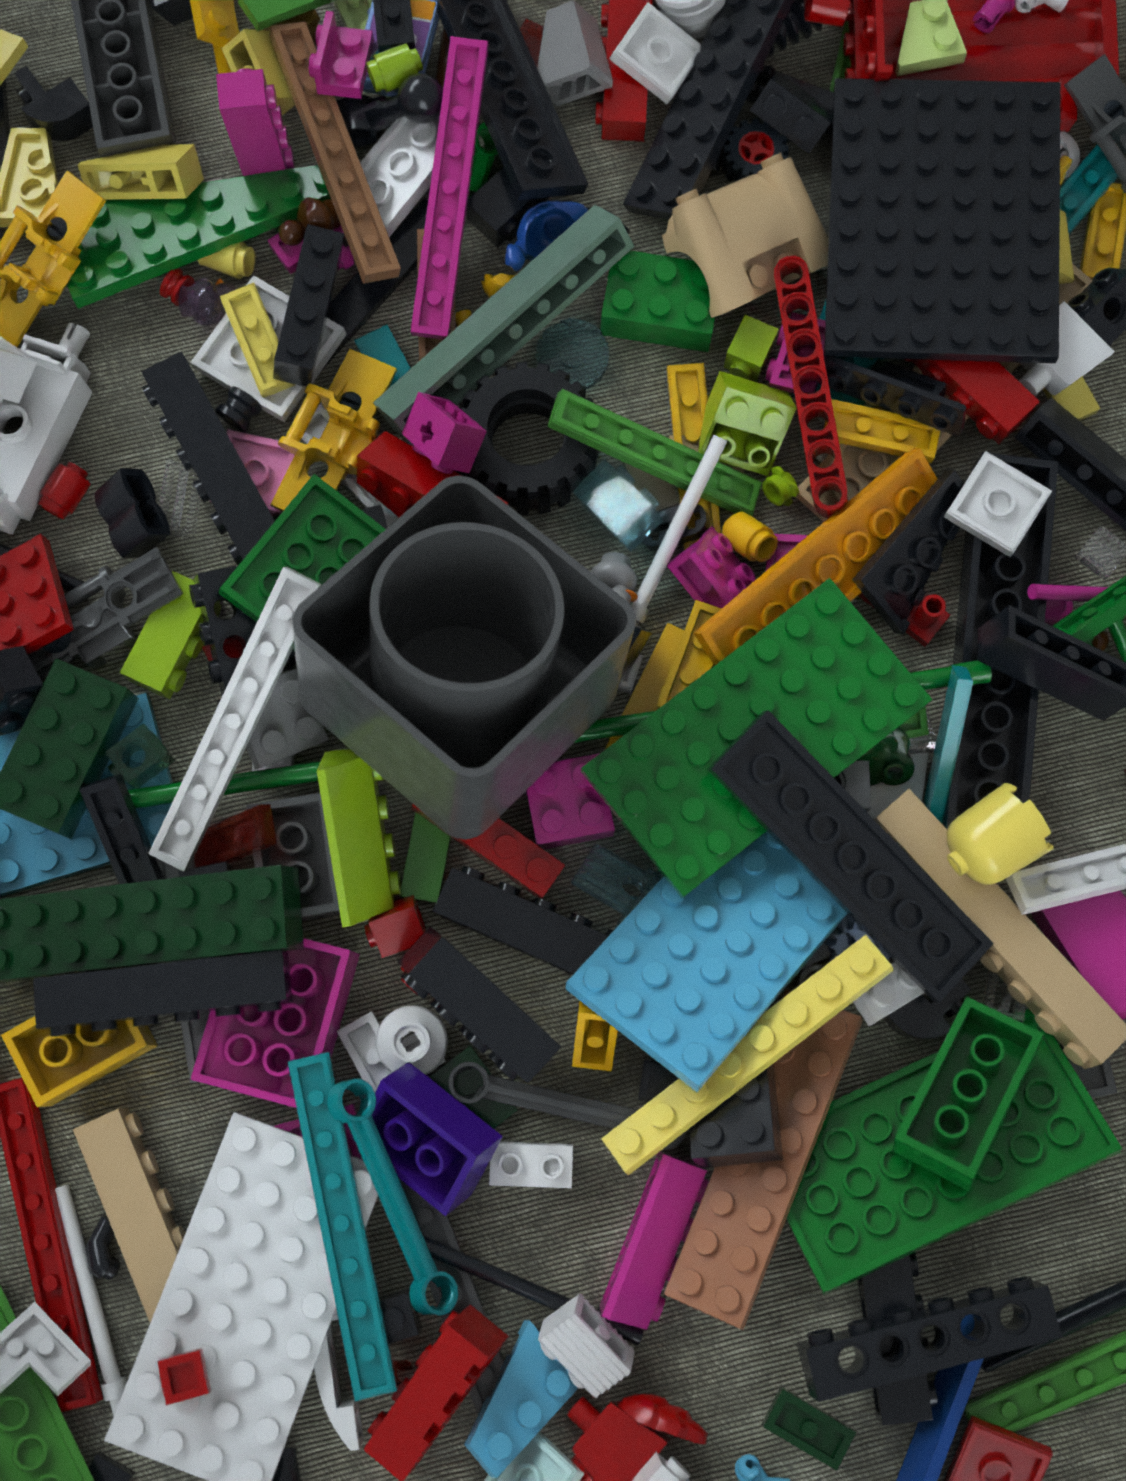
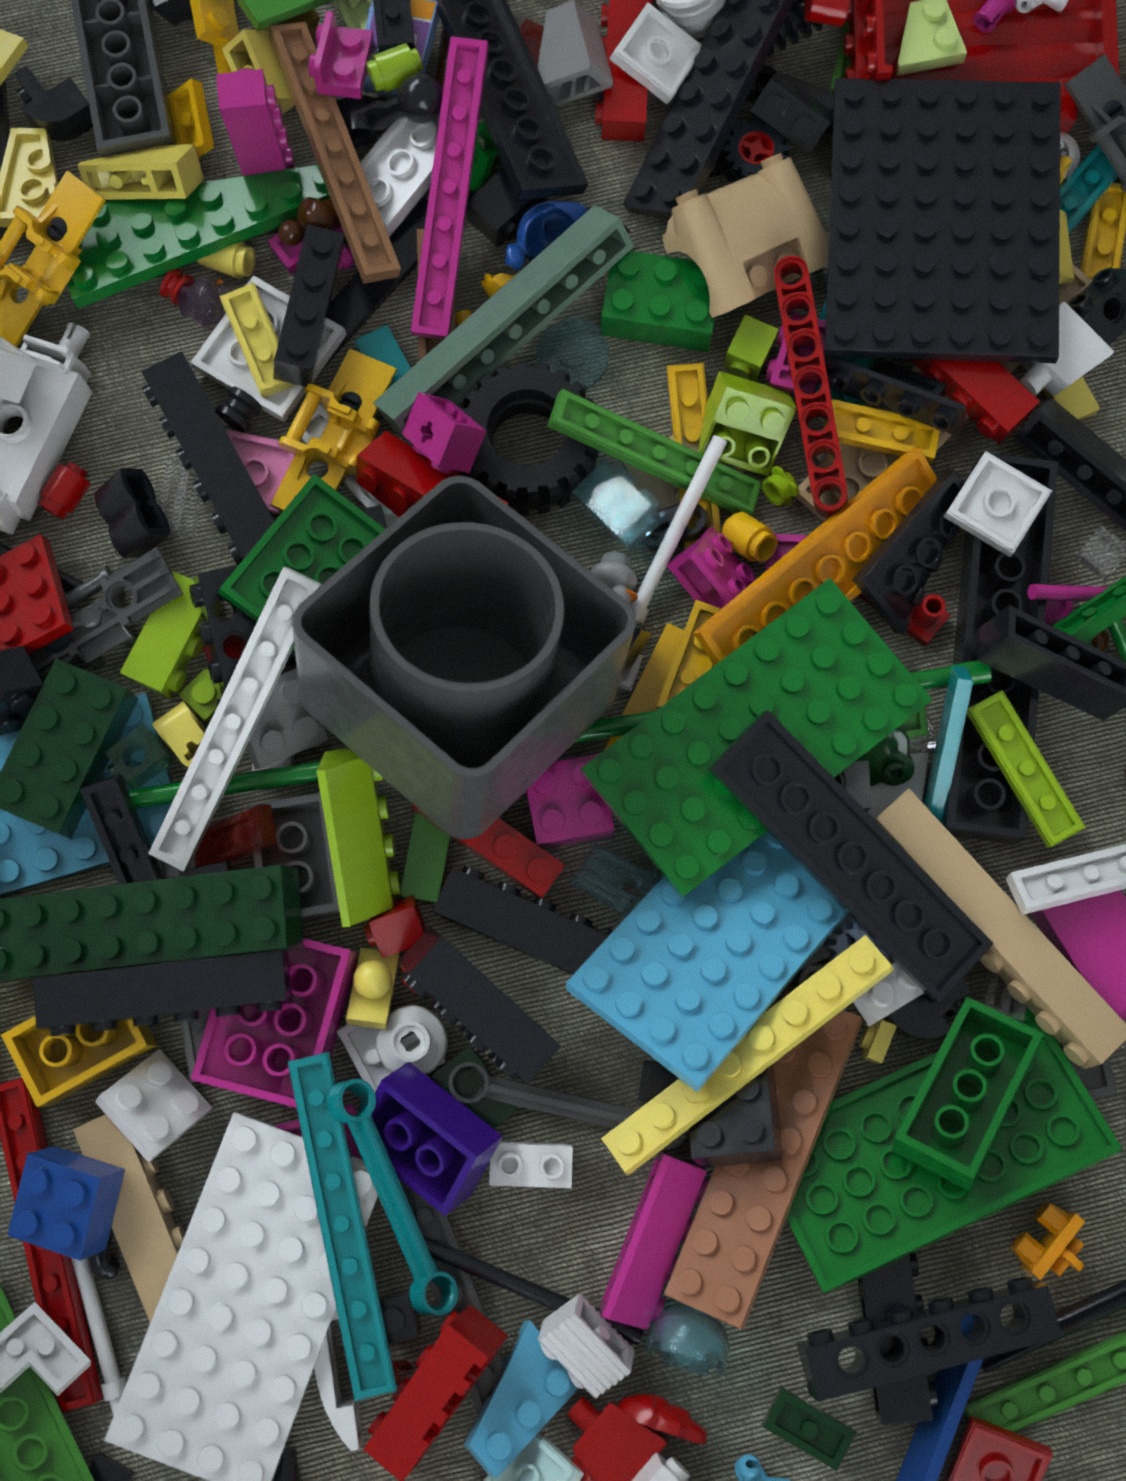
(66, 1202): none -> blue brick
(153, 1105): none -> white plate
(181, 732): none -> light yellow piece
(184, 1376): red plate -> none
(191, 116): none -> yellow plate
(202, 695): none -> lime plate
(372, 989): none -> light yellow tile
(593, 1041): yellow brick -> none
(689, 1341): none -> clear light blue cylinder
(876, 1041): none -> light yellow plate
(997, 837): light yellow cylinder -> none
(1025, 769): none -> lime tile
(1040, 1256): none -> light orange hips

